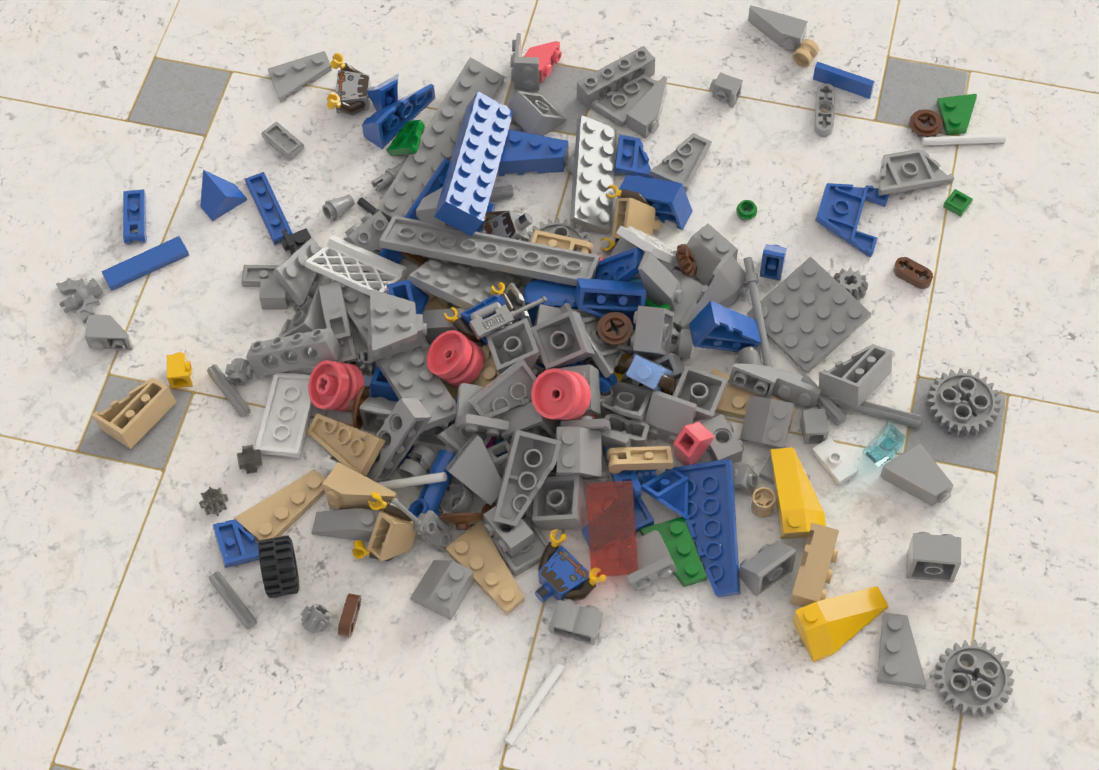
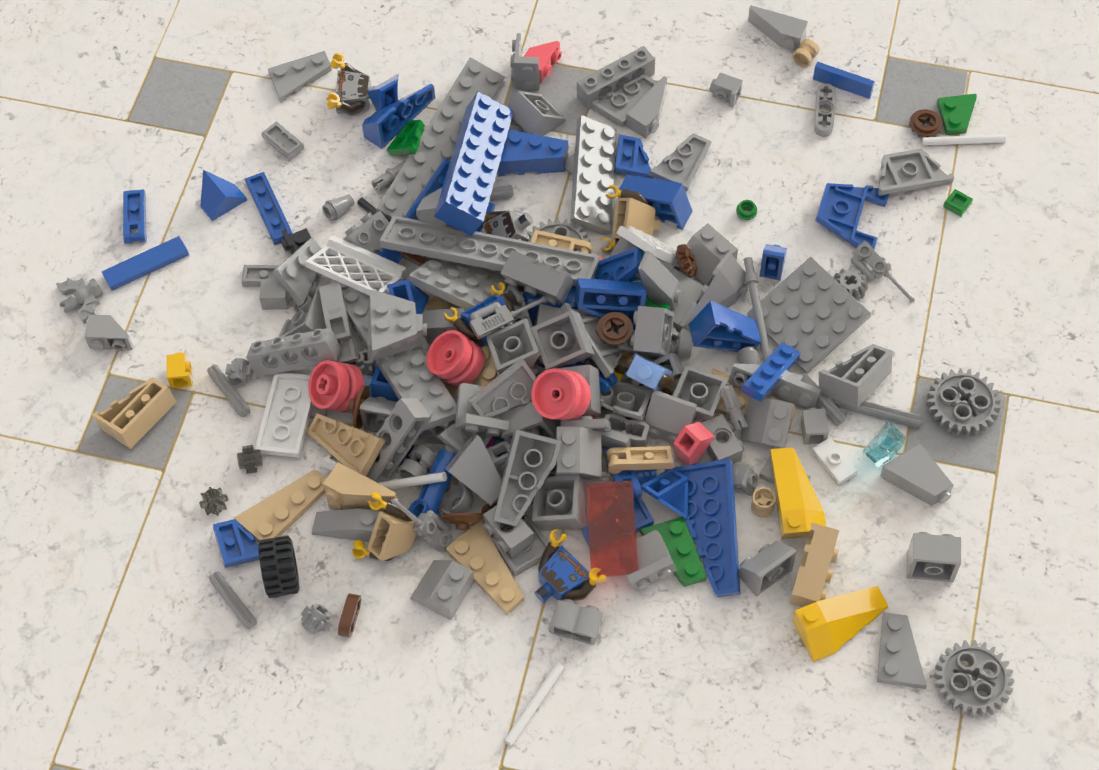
(537, 277): none -> light grey wedge
(733, 407): none -> light grey axle
(771, 372): none -> blue plate
(878, 265): none -> light grey piece
(913, 272): reddish brown beam -> none

